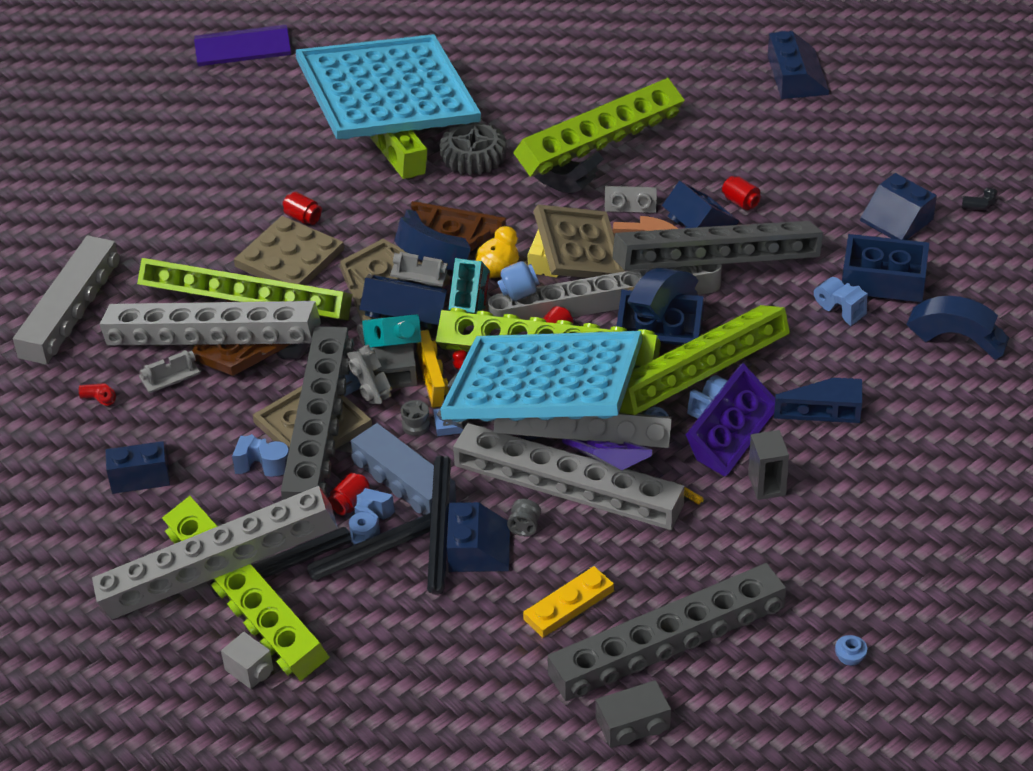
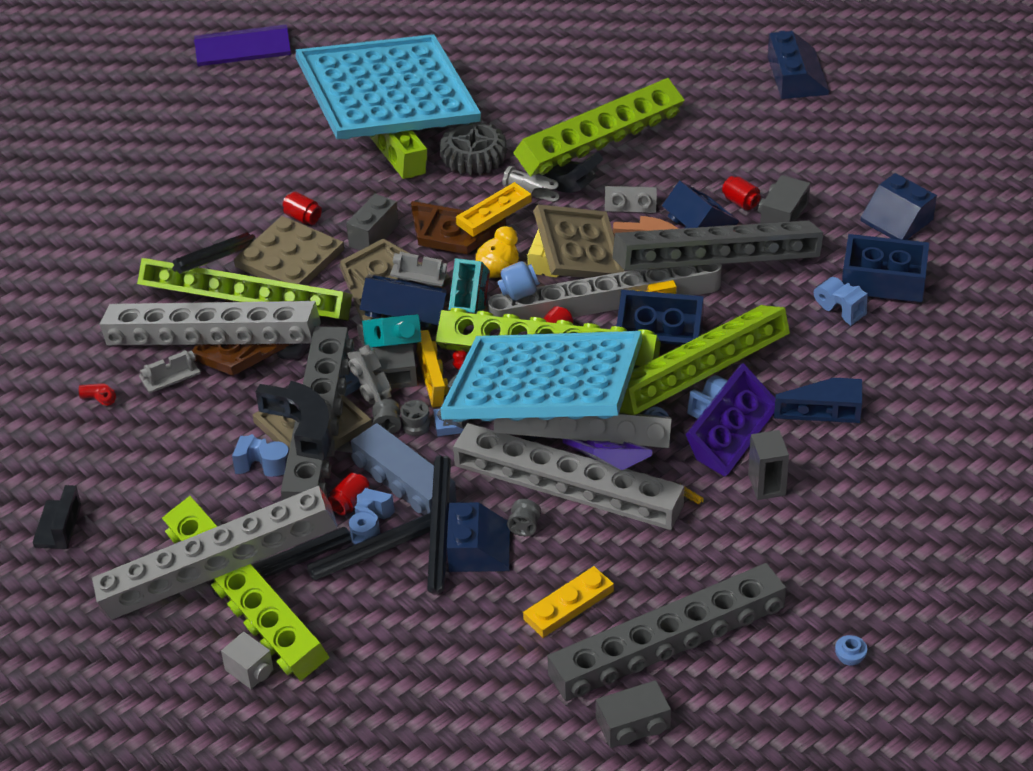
(58, 520): none -> black panel
(66, 300): light grey brick -> none
(138, 467): dark blue slope -> none
(212, 253): none -> black axle
(306, 407): none -> black arch
(372, 222): none -> dark grey piece
(387, 414): none -> dark grey wheel
(423, 241): dark blue arch -> none
(493, 209): none -> yellow plate
(537, 185): none -> light grey piece
(658, 288): dark blue arch -> none
(784, 201): none -> dark grey piece
(959, 316): dark blue arch -> none
(981, 203): black arm -> none

